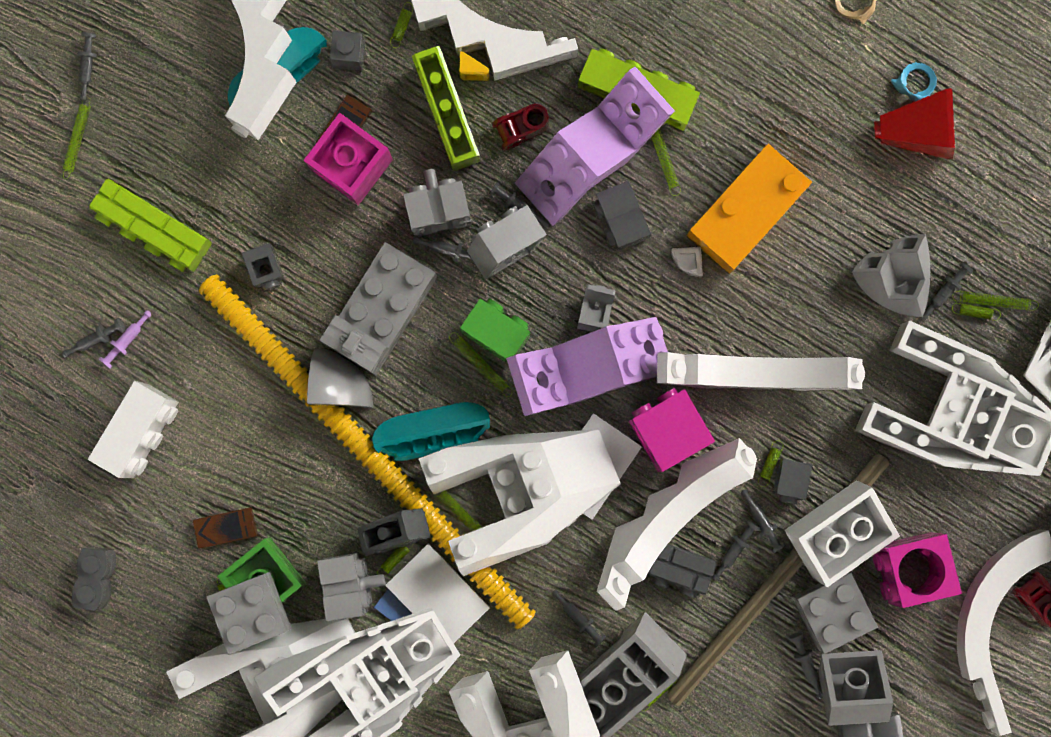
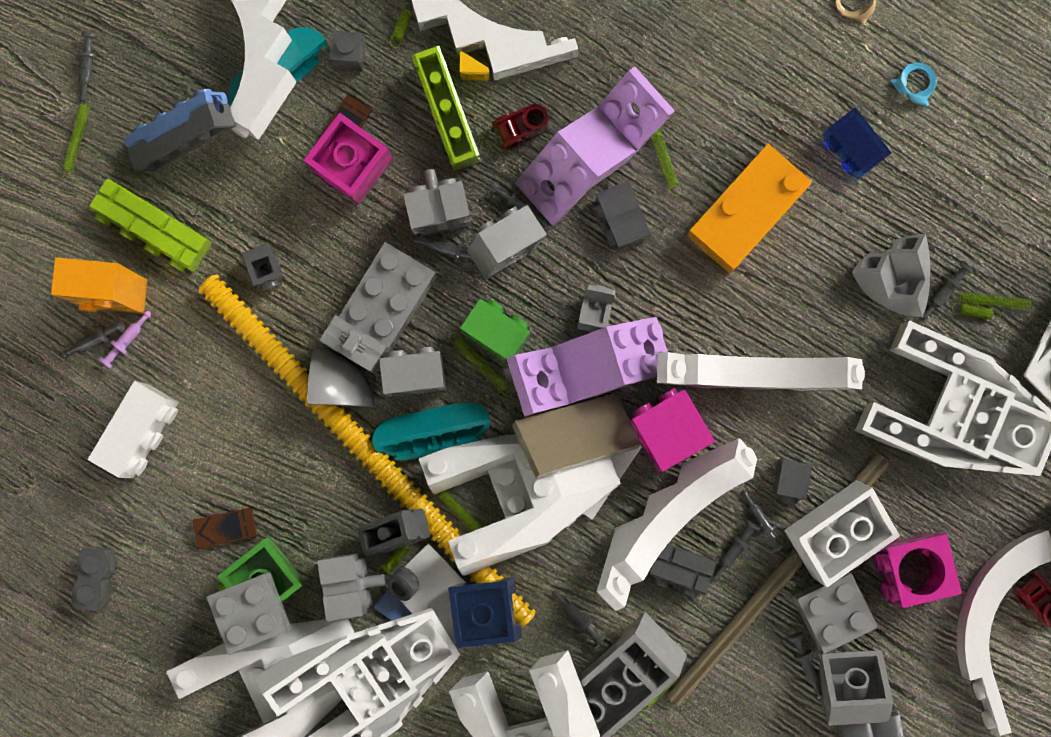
(99, 286): none -> light orange brick
(179, 130): none -> dark grey piece
(403, 584): none -> dark grey tile
(413, 372): none -> light grey brick
(484, 613): none -> dark blue panel
(576, 435): none -> dark tan tile
(604, 72): lime brick -> none
(688, 260): white tile -> none
(770, 463): lime piece -> none
(855, 144): none -> clear blue piece
(921, 126): red slope -> none

